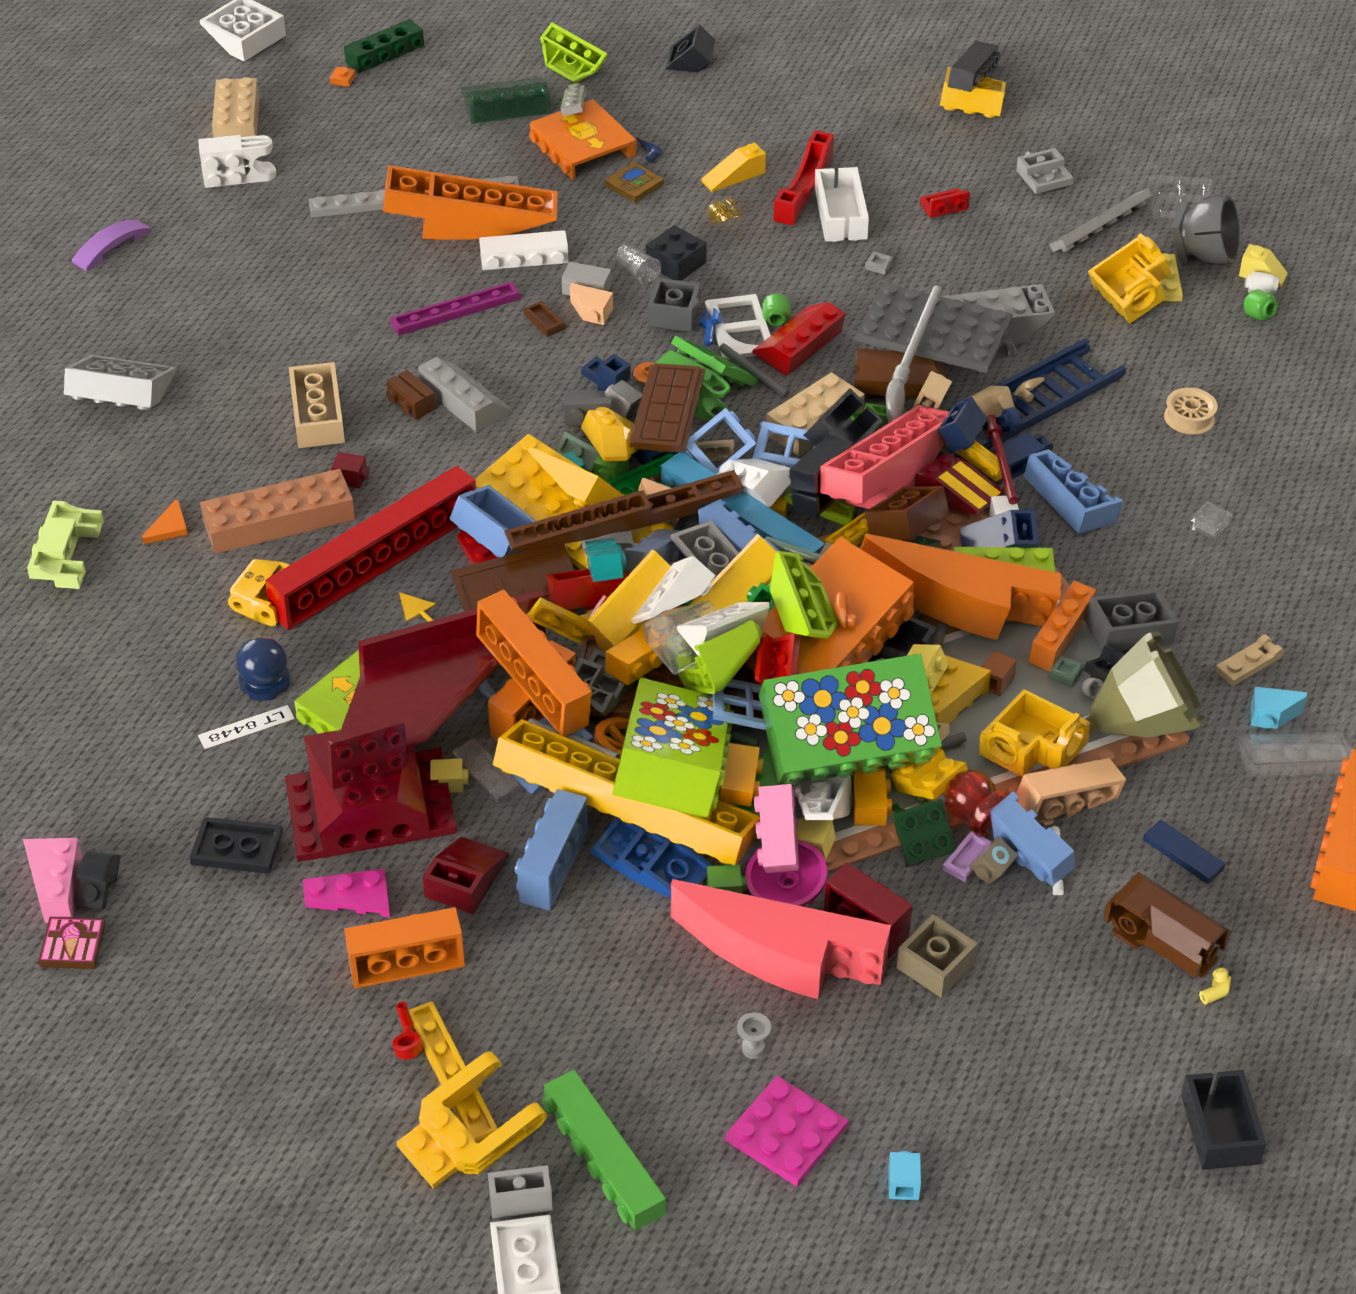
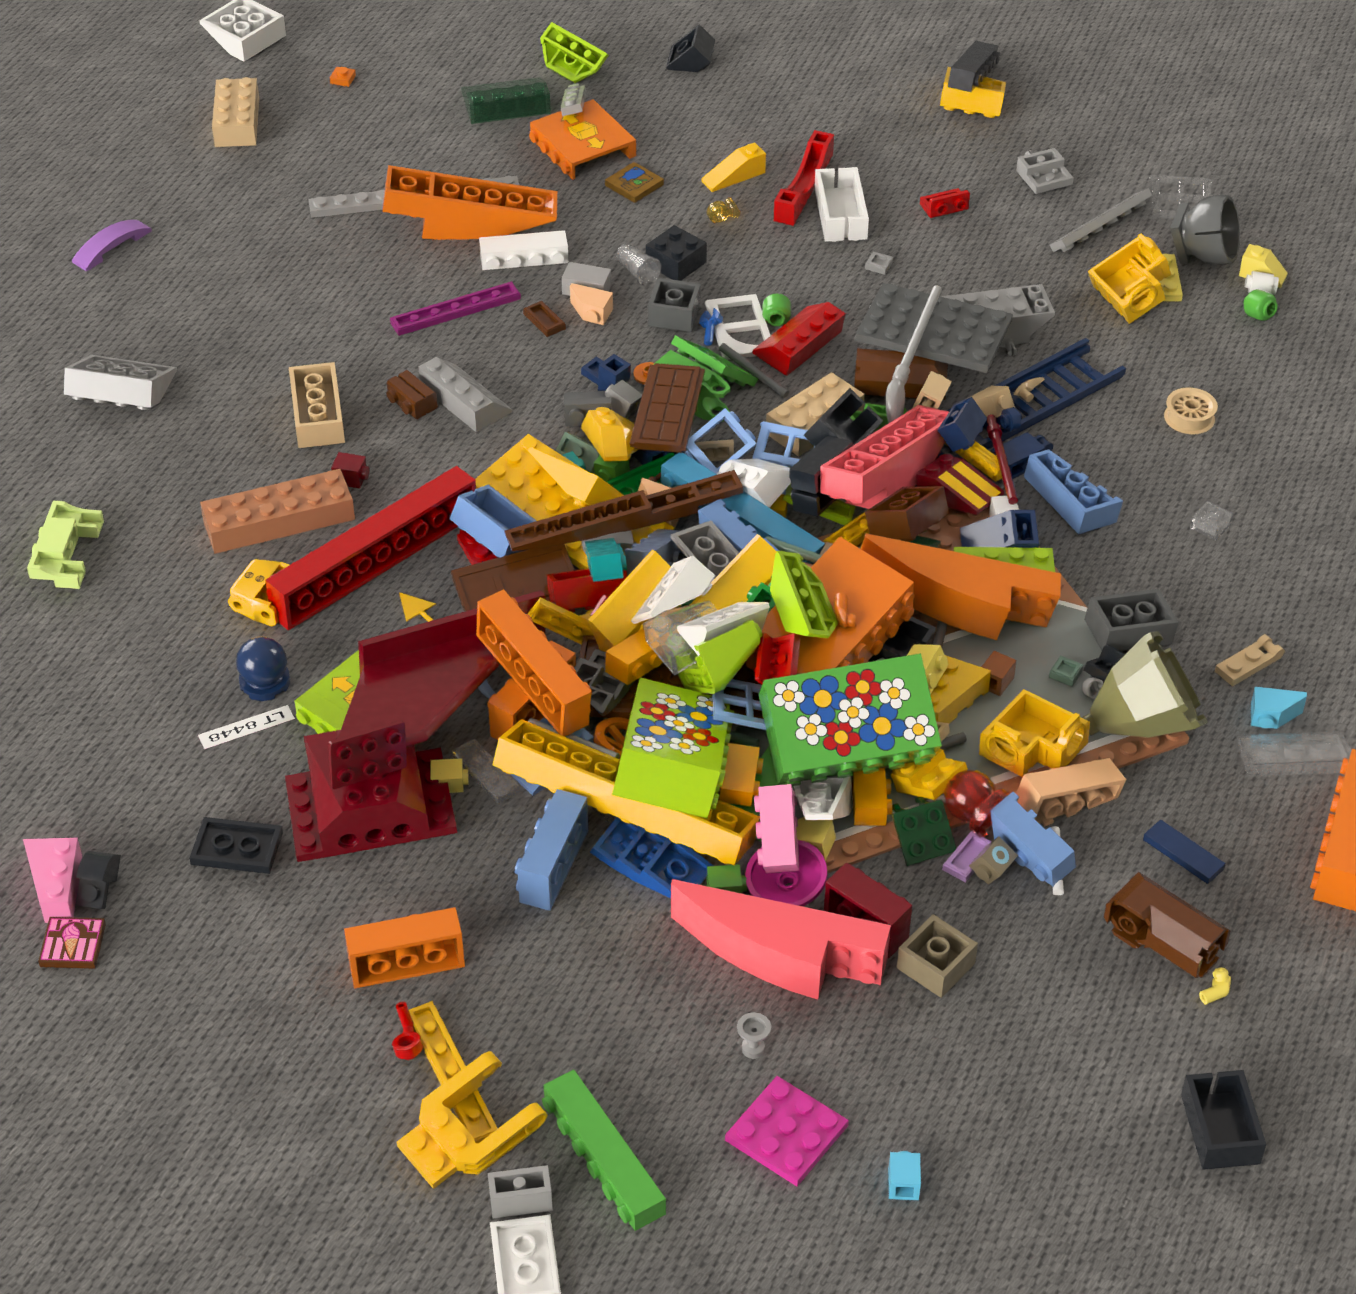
(167, 526): orange tile -> none
(233, 160): white brick -> none
(352, 891): dark pink wing -> none
(384, 45): dark green brick -> none
(463, 874): dark red slope -> none
(654, 150): dark blue bar -> none
(1061, 626): orange brick -> none

